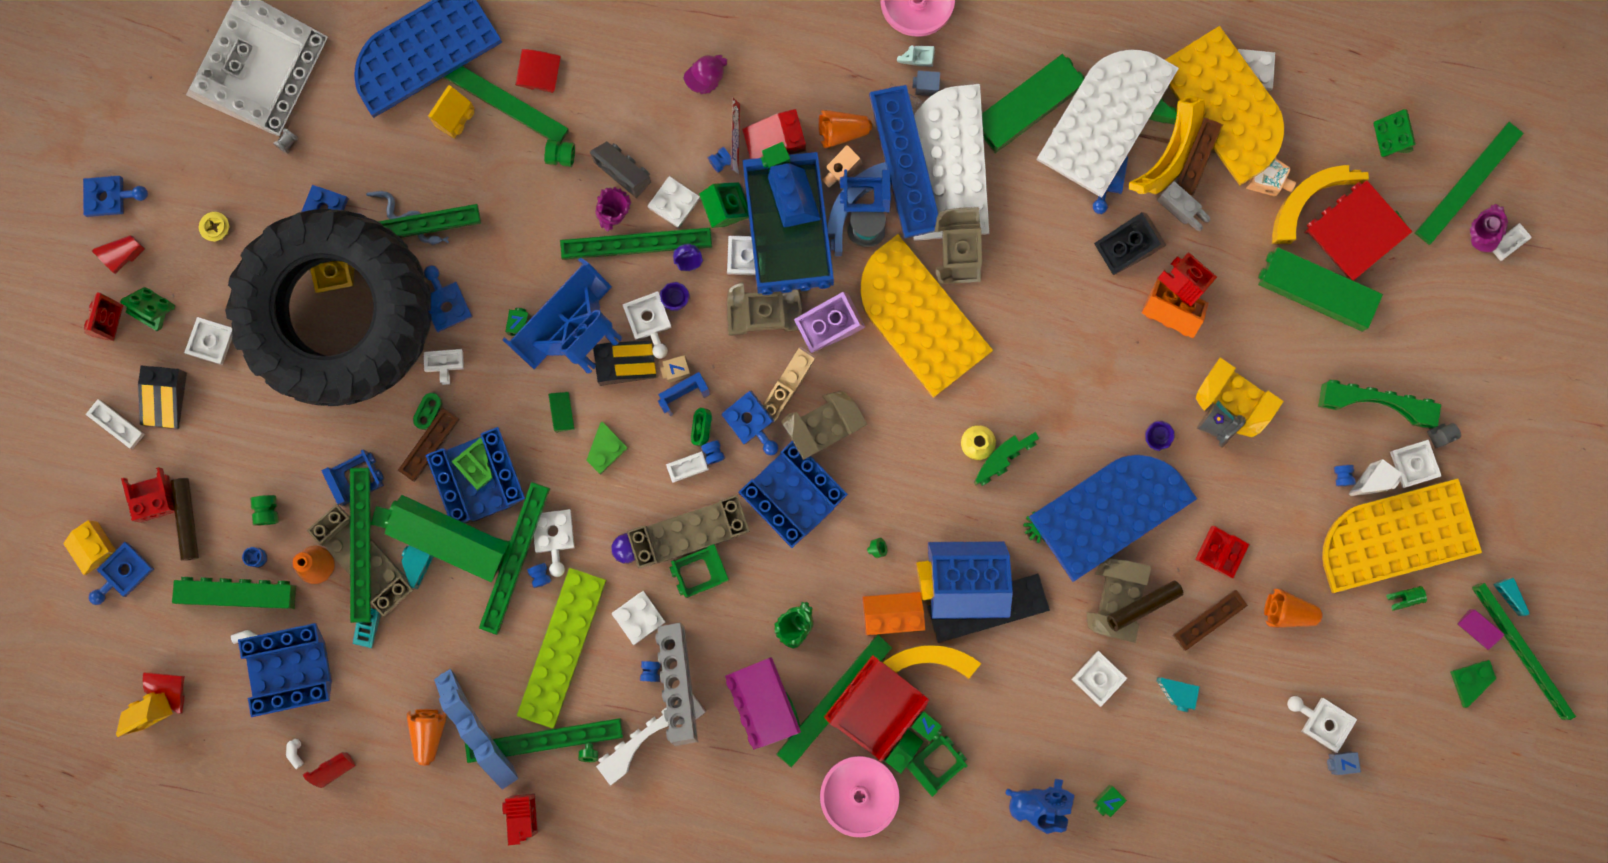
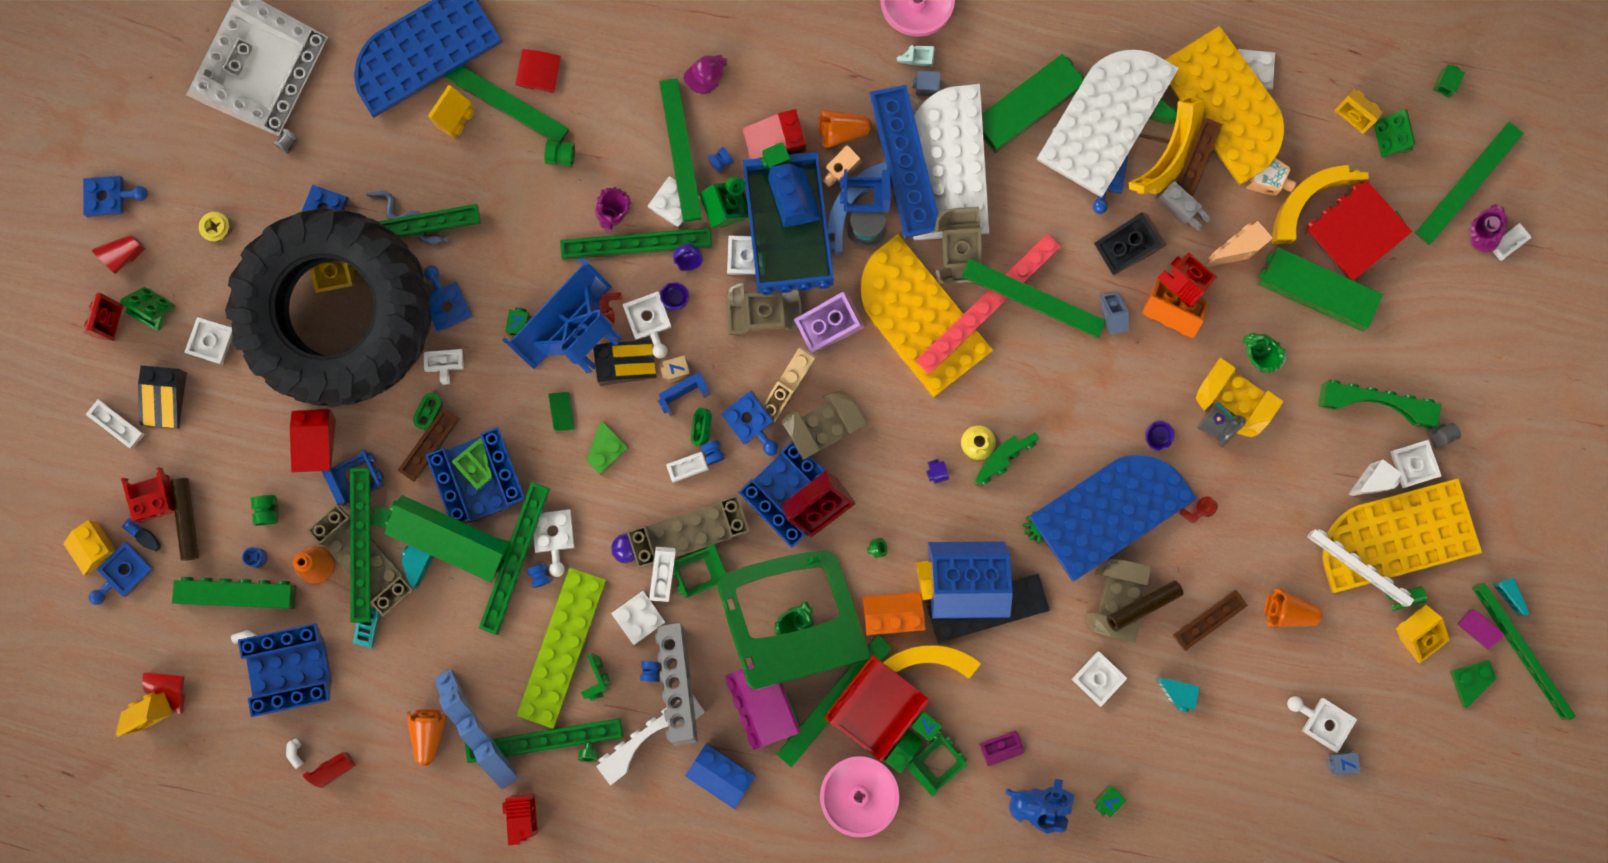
(142, 535): none -> black piece
(311, 440): none -> red slope
(596, 692): none -> green bracket
(605, 309): none -> clear red plate
(621, 168): dark grey slope -> none
(662, 574): none -> white plate
(680, 150): none -> green tile
(720, 775): none -> blue slope
(735, 136): sticker -> none
(735, 186): none -> green tile
(798, 652): none -> green door
(818, 504): none -> dark red slope
(937, 471): none -> dark purple plate
(985, 306): none -> coral plate
(1001, 748): none -> magenta slope
(1033, 298): none -> green tile
(1114, 313): none -> sand blue slope
(1202, 509): none -> clear red plate
(1222, 552): red slope -> none
(1241, 245): none -> light nougat slope
(1264, 352): none -> green hair
(1345, 475): blue wheel -> none
(1354, 562): none -> white plate
(1359, 110): none -> yellow slope
(1423, 633): none -> yellow slope
(1448, 80): none -> green brick

